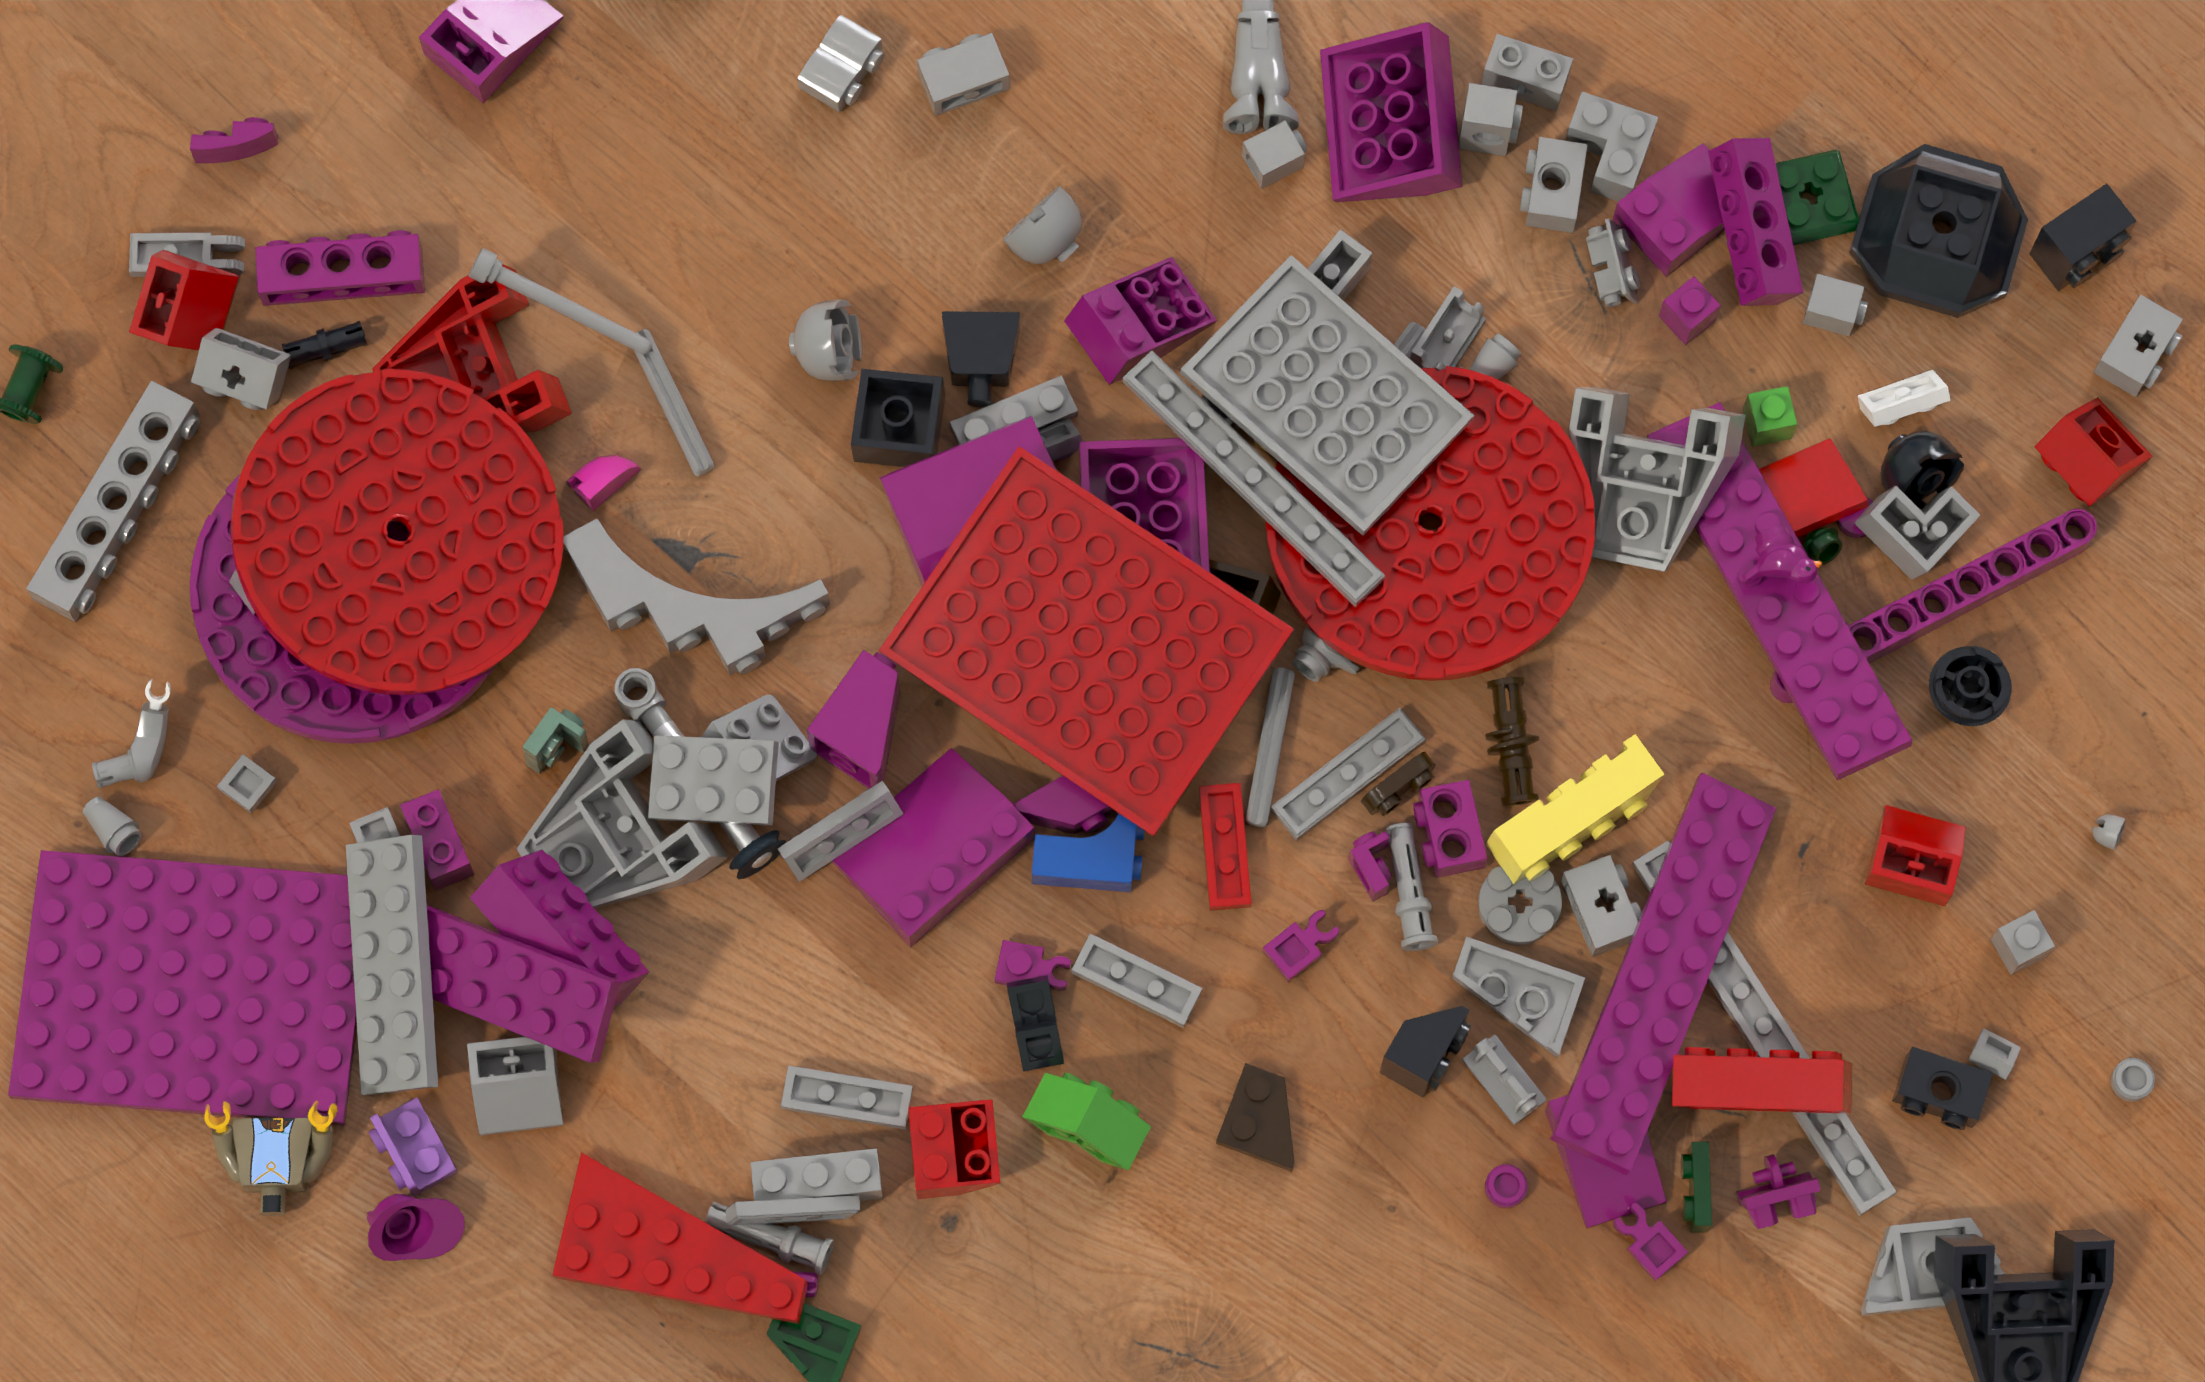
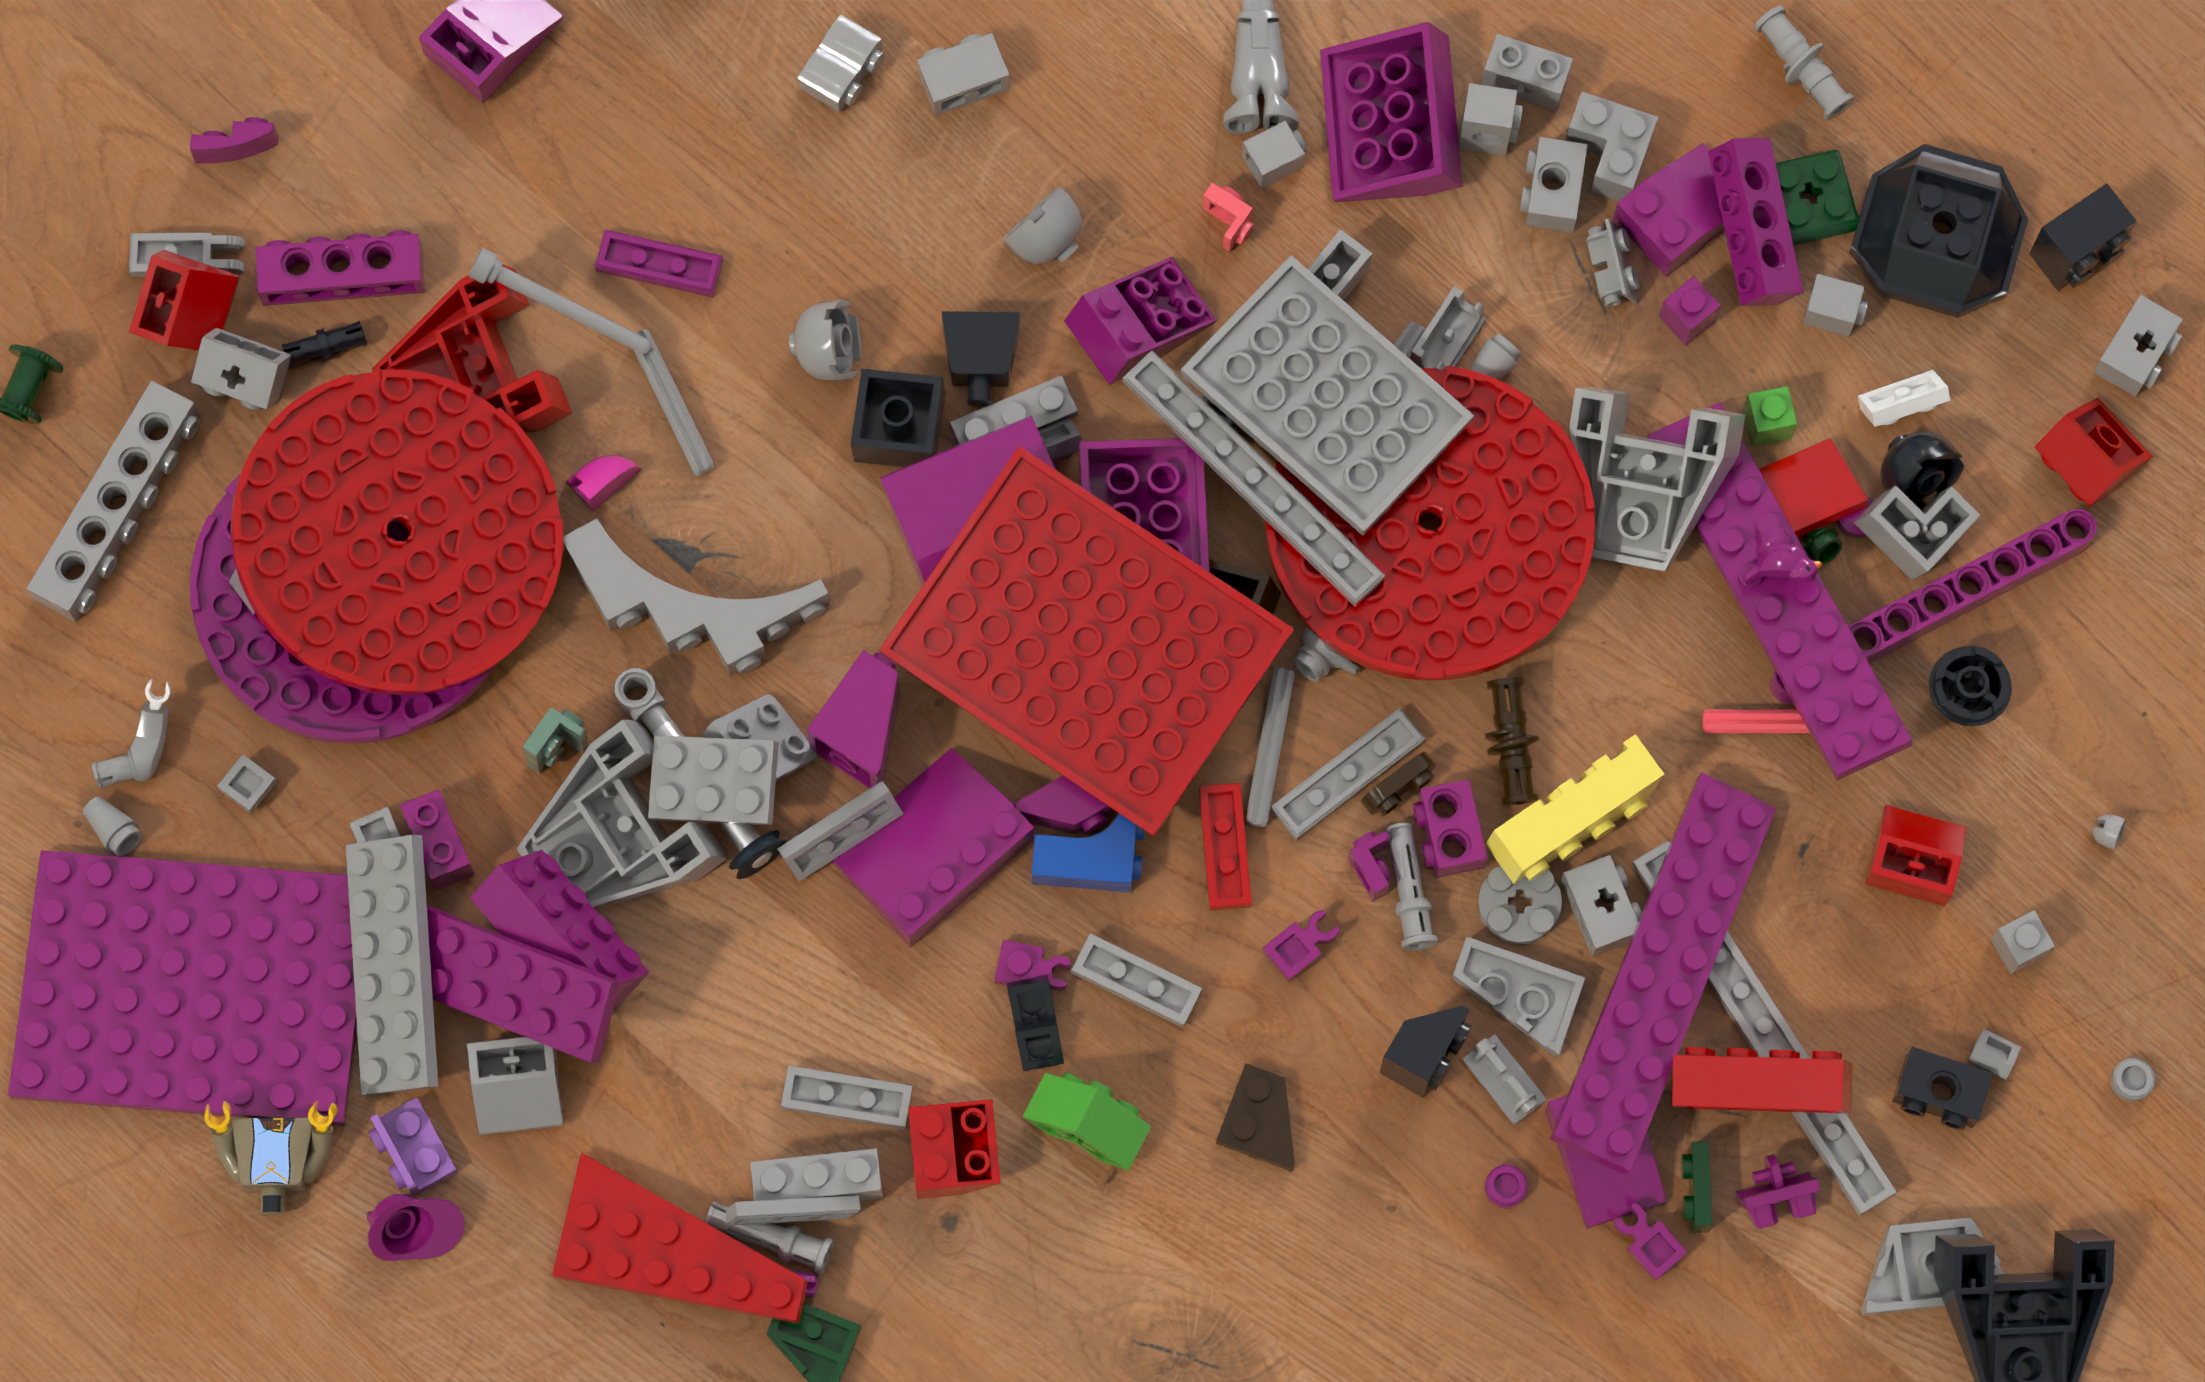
(659, 263): none -> magenta tile
(1229, 207): none -> coral bracket
(1753, 721): none -> coral axle
(1803, 64): none -> light grey piece

